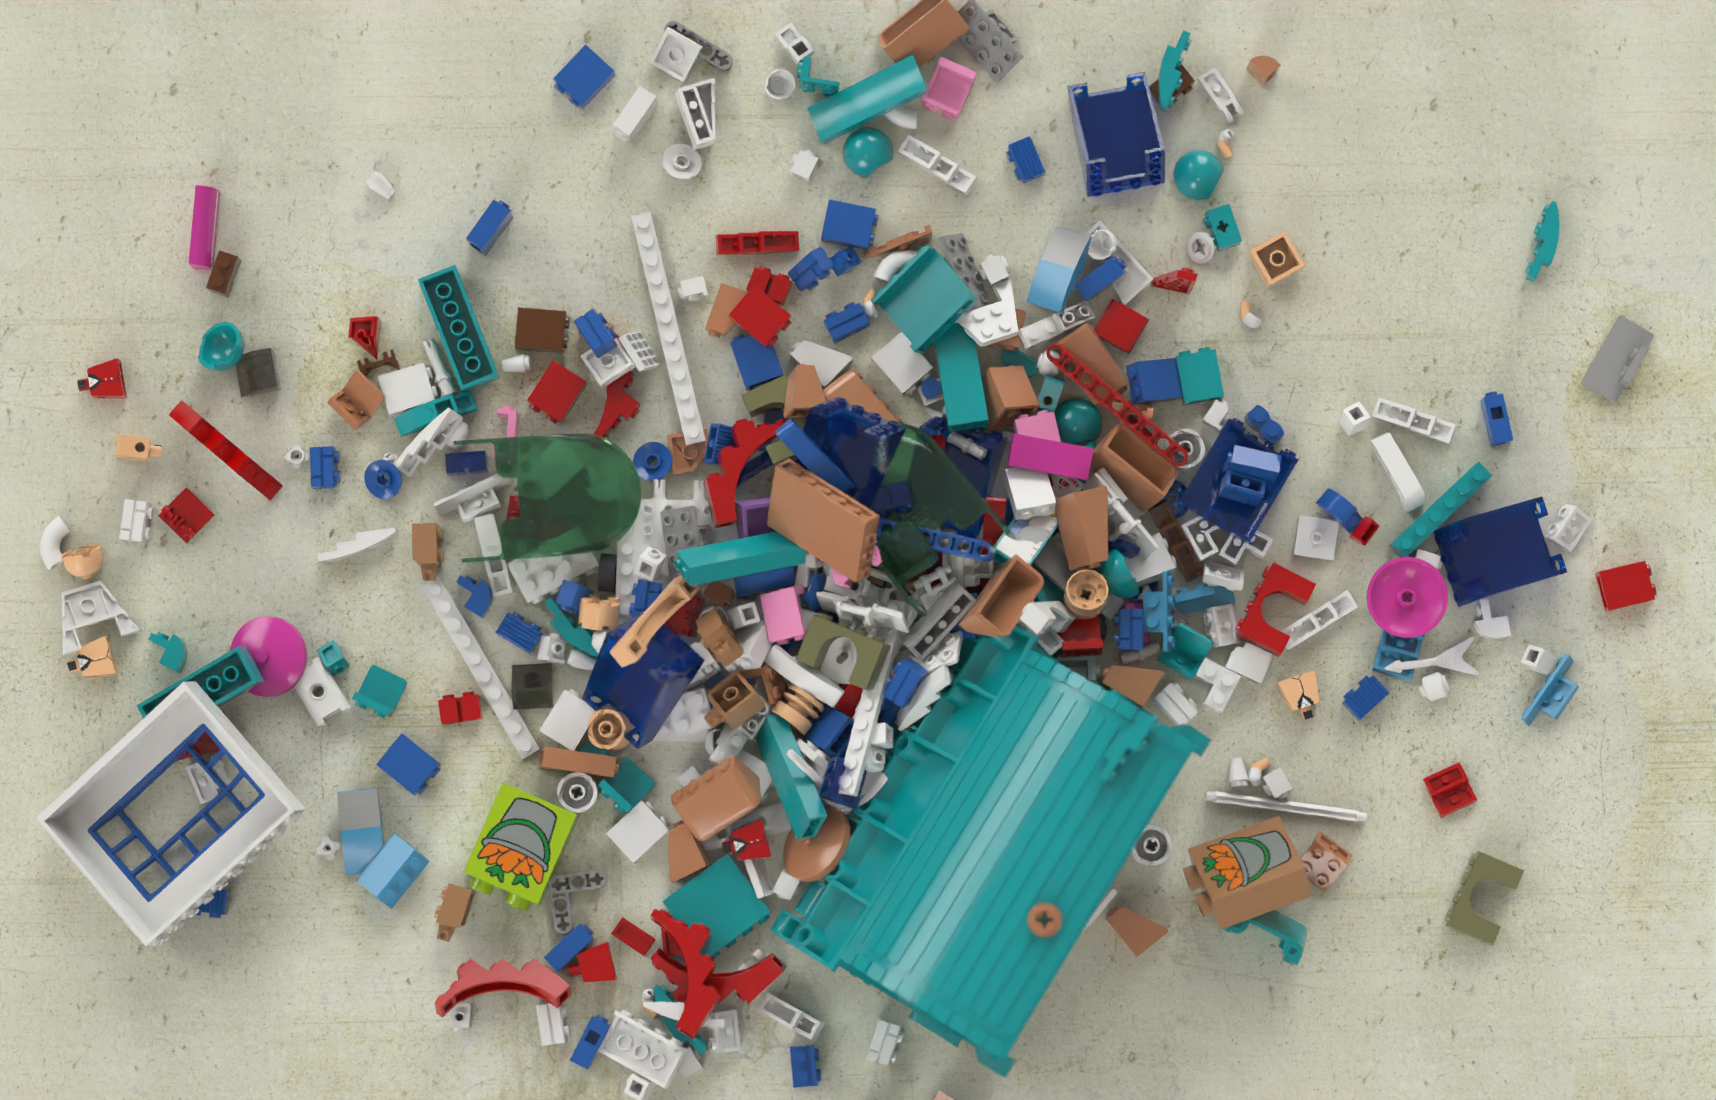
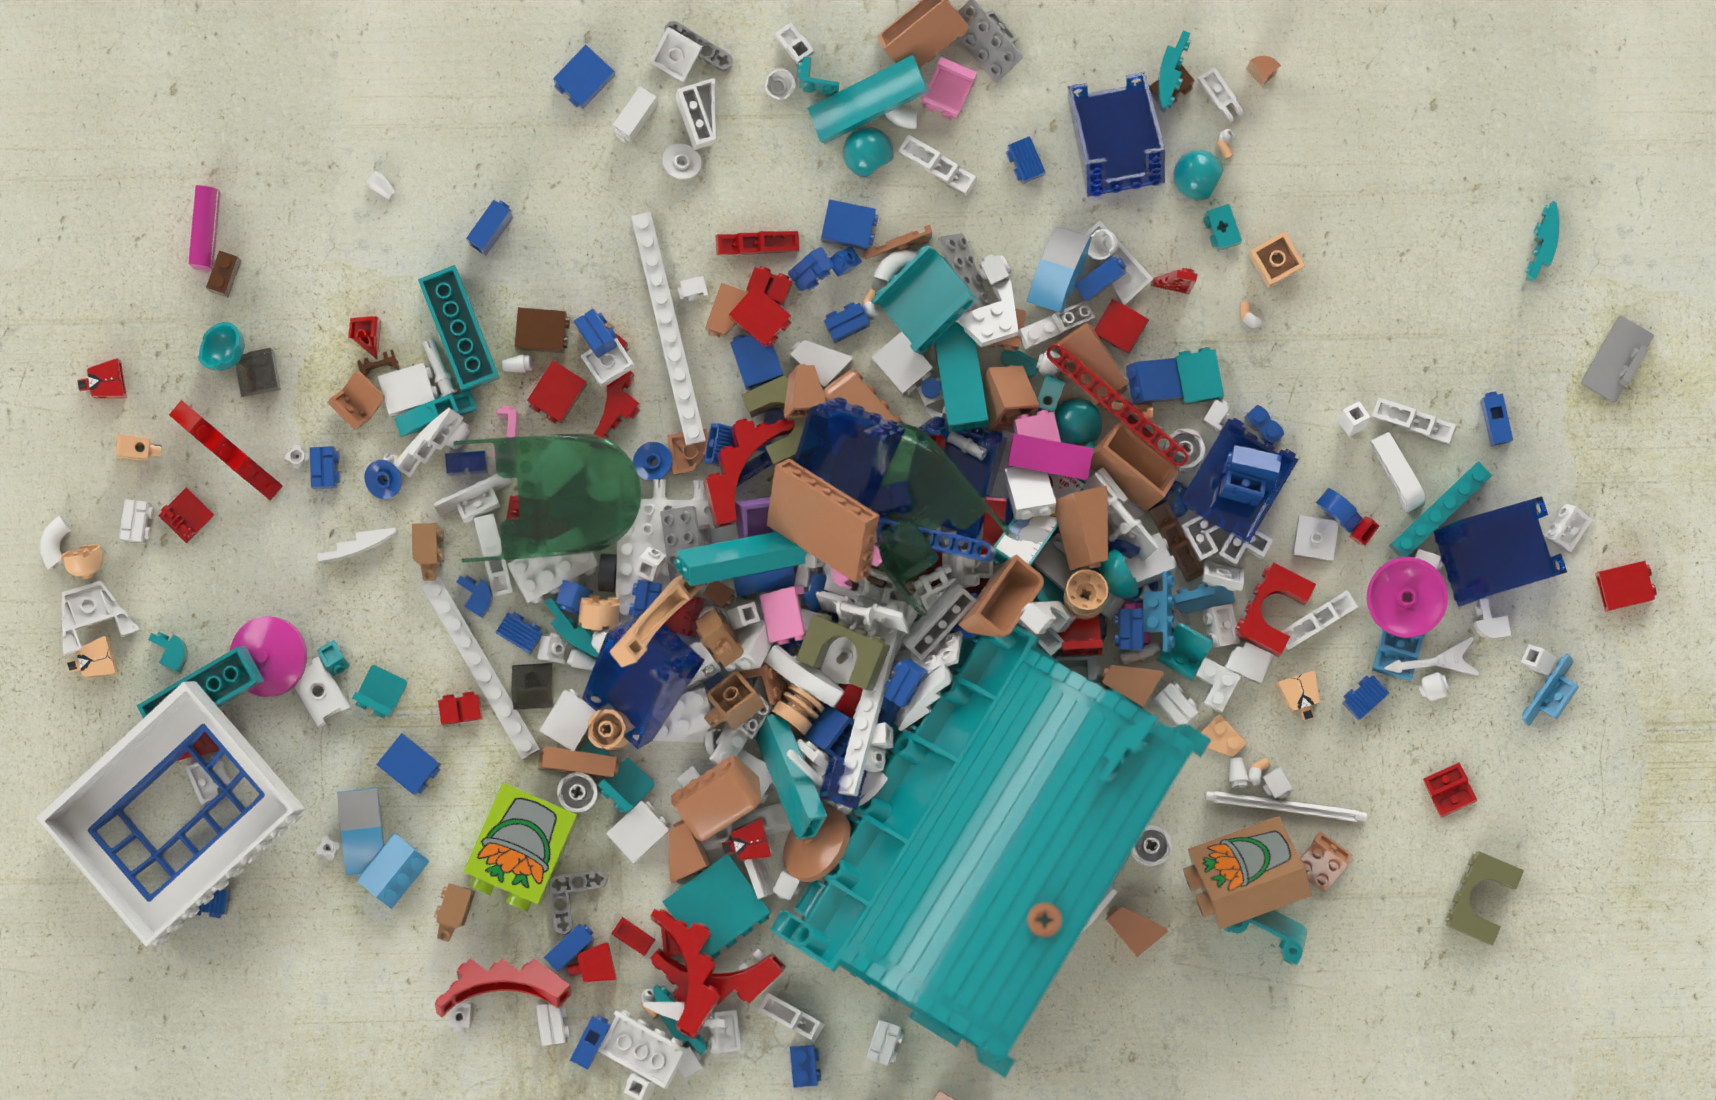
(639, 351): white tile -> none
(804, 165): white brick -> none
(813, 456): blue beam -> none
(1194, 246): white gear -> none
(1223, 737): none -> light nougat wing

